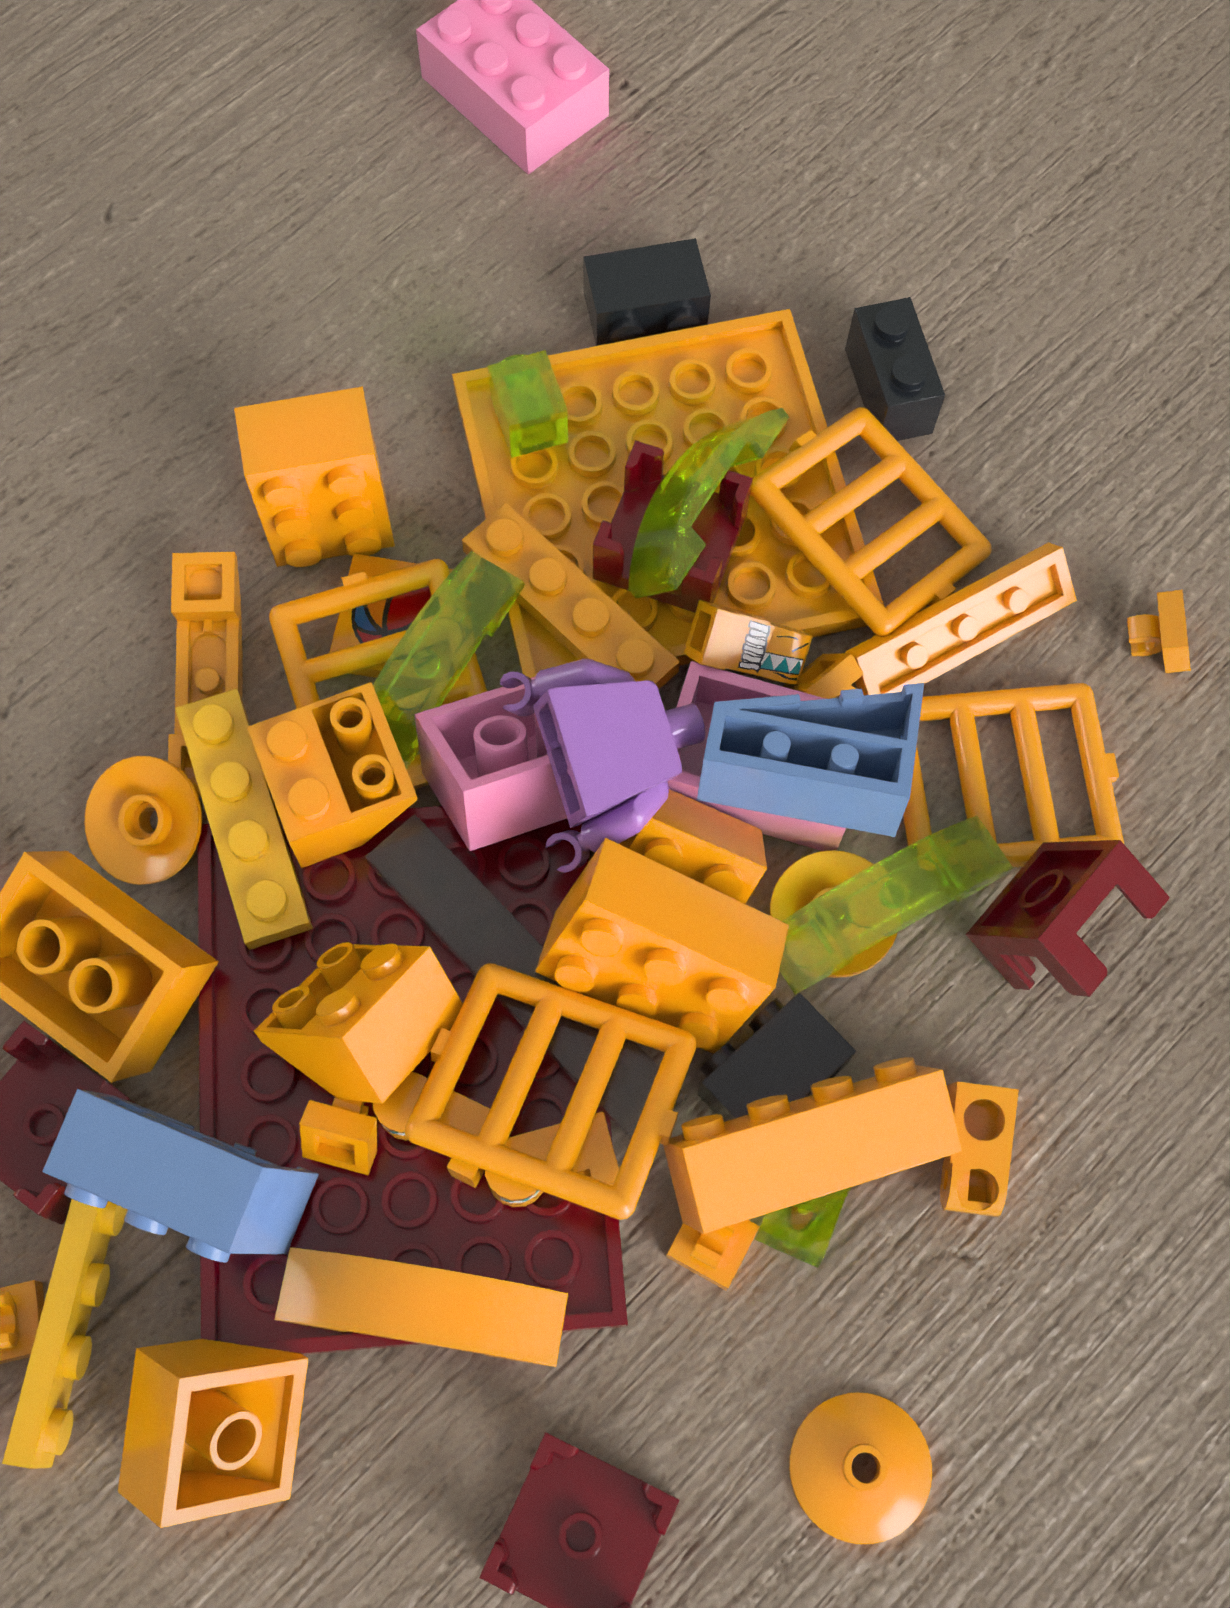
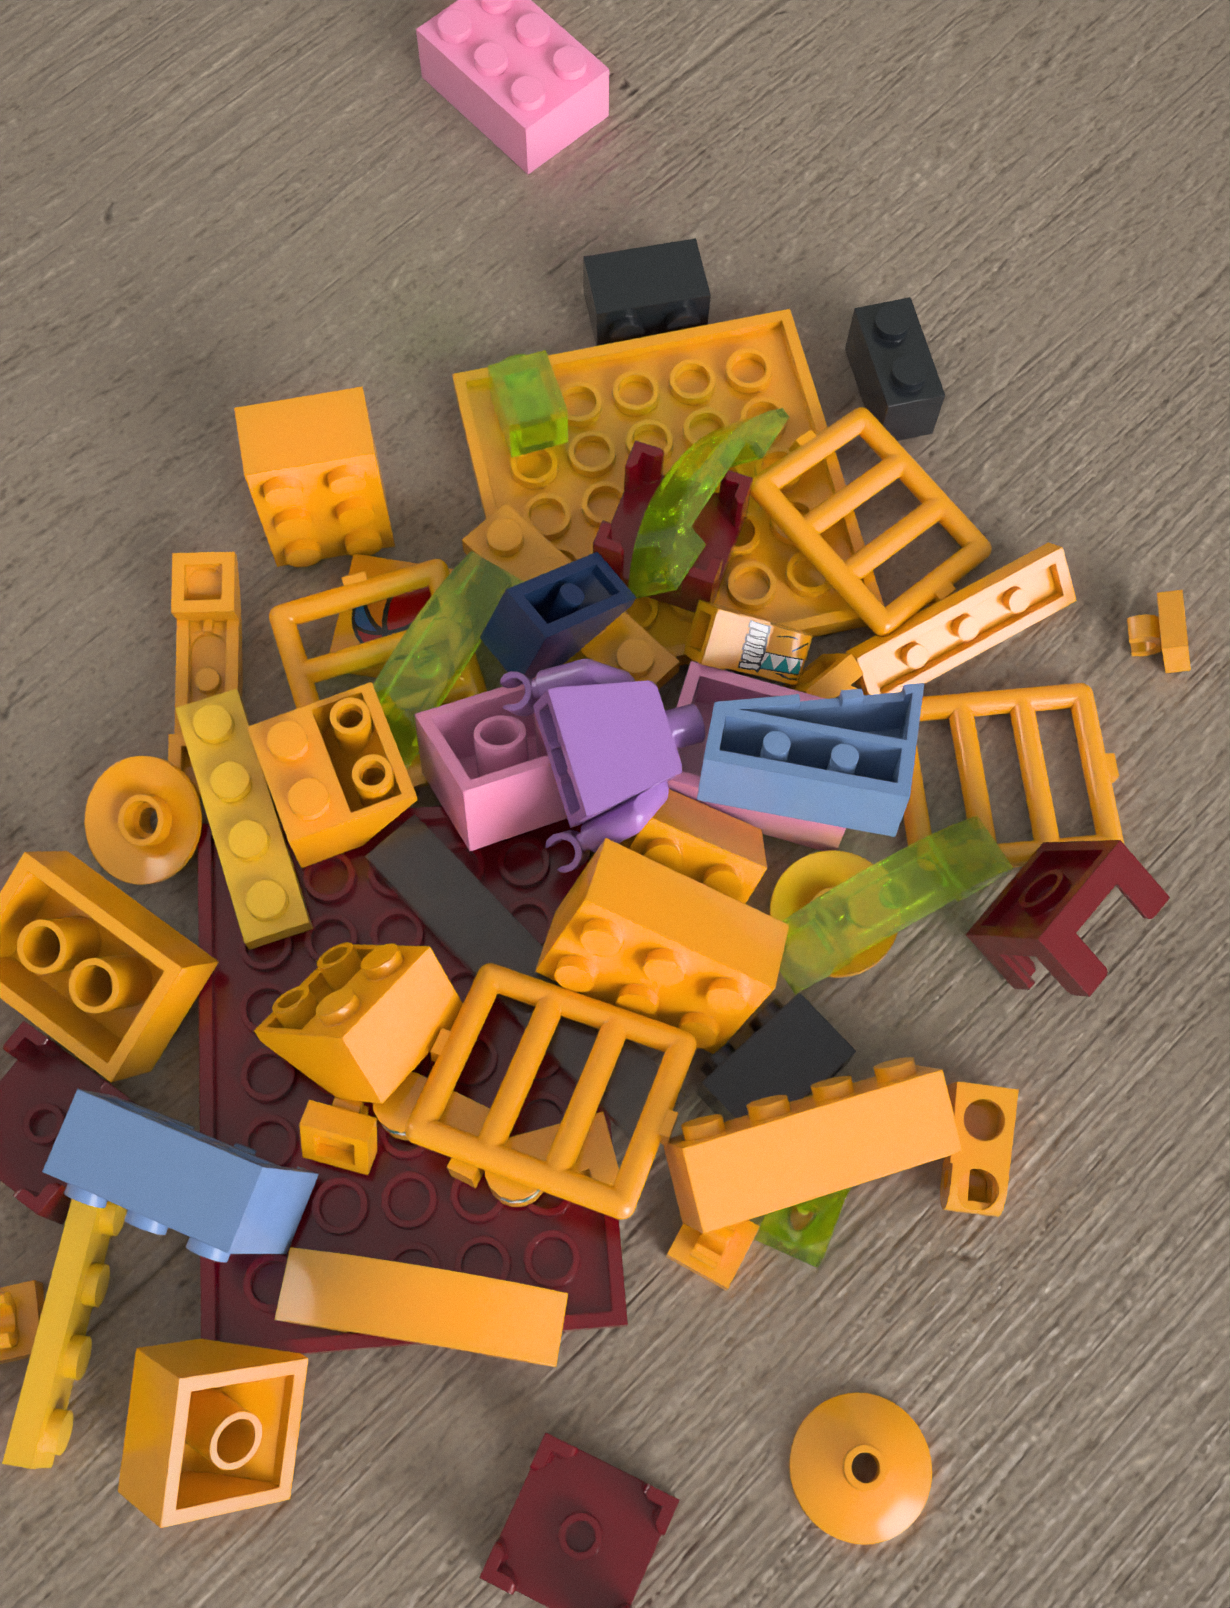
(555, 615): none -> dark blue slope

